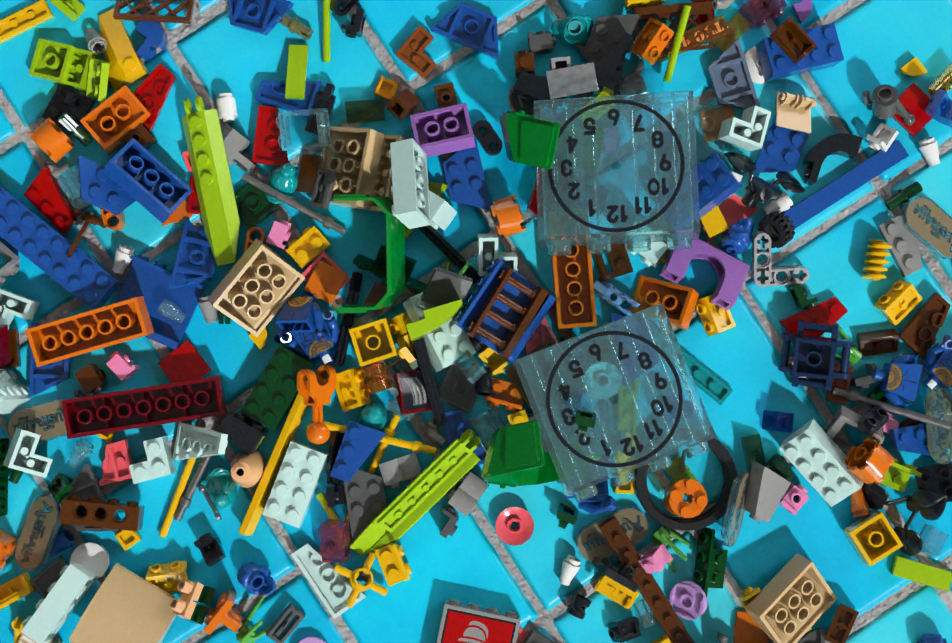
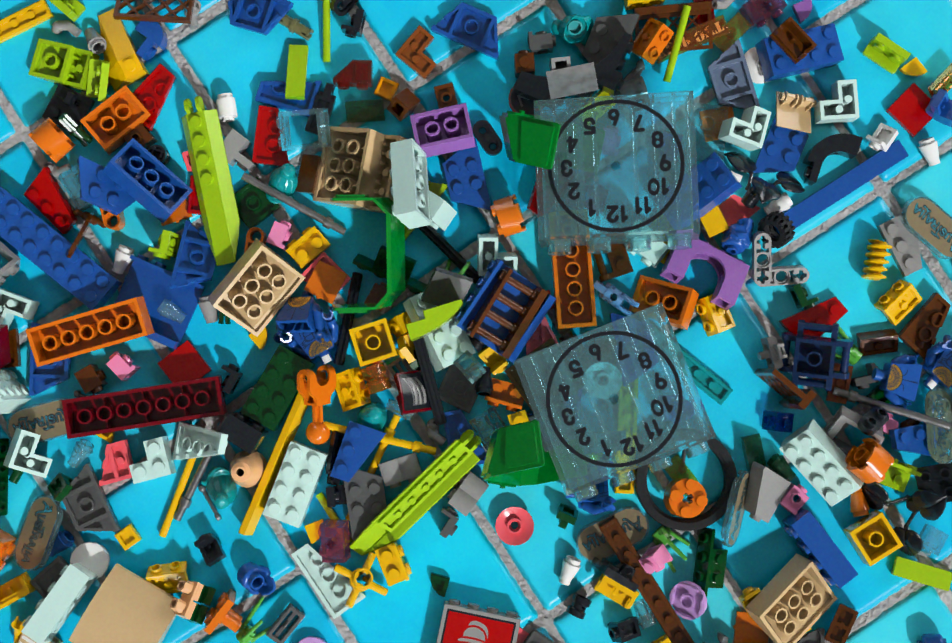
(65, 25): none -> light grey arm
(71, 513): reddish brown brick -> none
(163, 156): none -> black wheel
(169, 245): none -> lime bracket
(231, 382): none -> black bracket
(312, 530): none -> yellow tile
(324, 187): dark grey tile -> none
(356, 74): none -> clear red slope
(439, 583): none -> dark green tile
(584, 420): dark green tile -> none
(772, 352): none -> light grey piece
(792, 396): none -> fence
(819, 547): none -> blue brick
(842, 107): none -> light aqua brick
(885, 53): none -> lime bracket
(886, 104): dark grey piece -> none
(903, 195): dark green axle -> none

